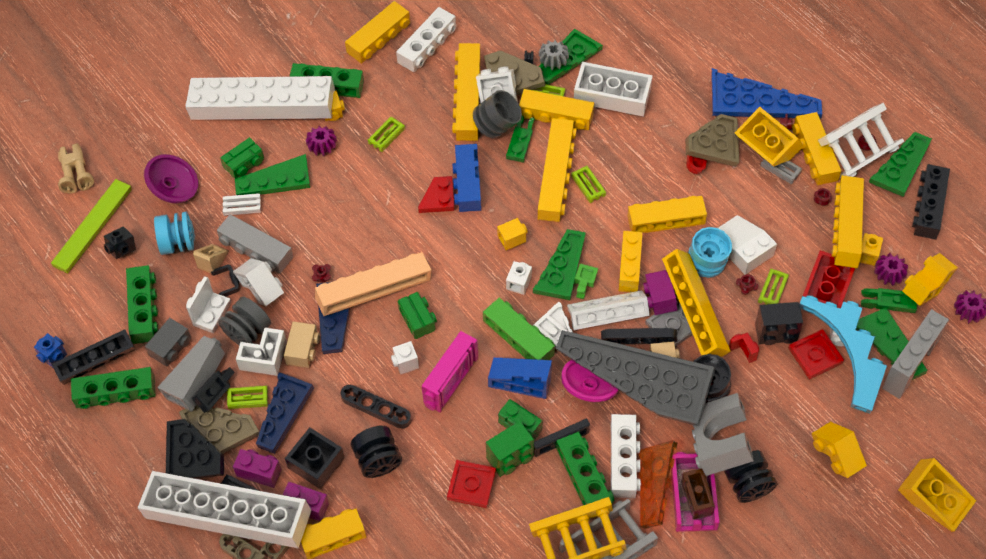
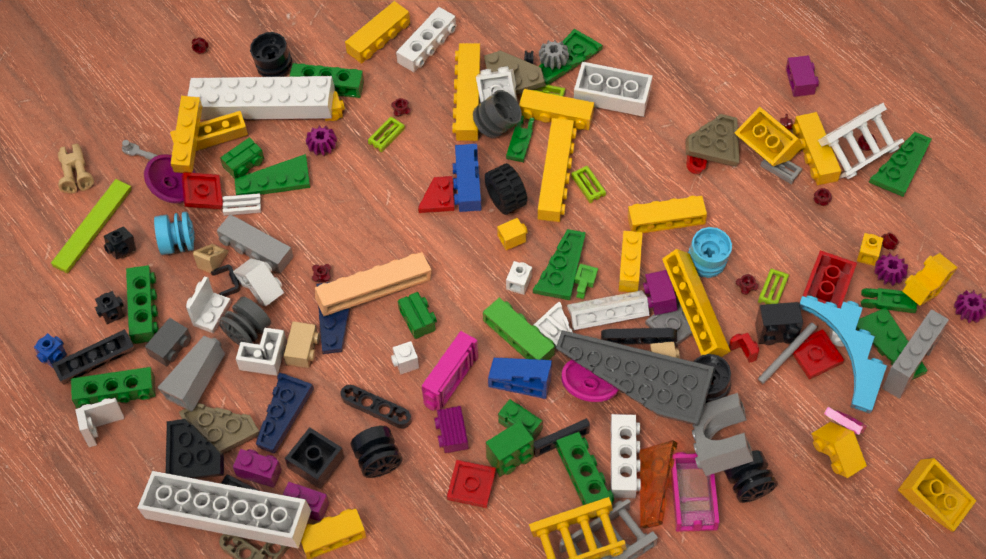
(95, 415): none -> white bracket
(109, 307): none -> black brick
(133, 149): none -> light grey piece
(186, 134): none -> yellow brick
(199, 45): none -> dark red plate
(202, 190): none -> red plate
(213, 389): black hinge -> none
(219, 130): none -> yellow brick
(249, 400): lime tile -> none
(271, 55): none -> black wheel
(400, 107): none -> dark red plate
(452, 429): none -> magenta brick
(506, 188): none -> black tyre
(697, 493): reddish brown brick -> none
(744, 96): blue wing -> none
(749, 244): white slope -> none
(787, 353): none -> light grey bar
(801, 76): none -> magenta brick
(846, 420): none -> wing
(848, 222): yellow brick -> none
(890, 241): none -> dark red plate
(931, 201): black brick -> none

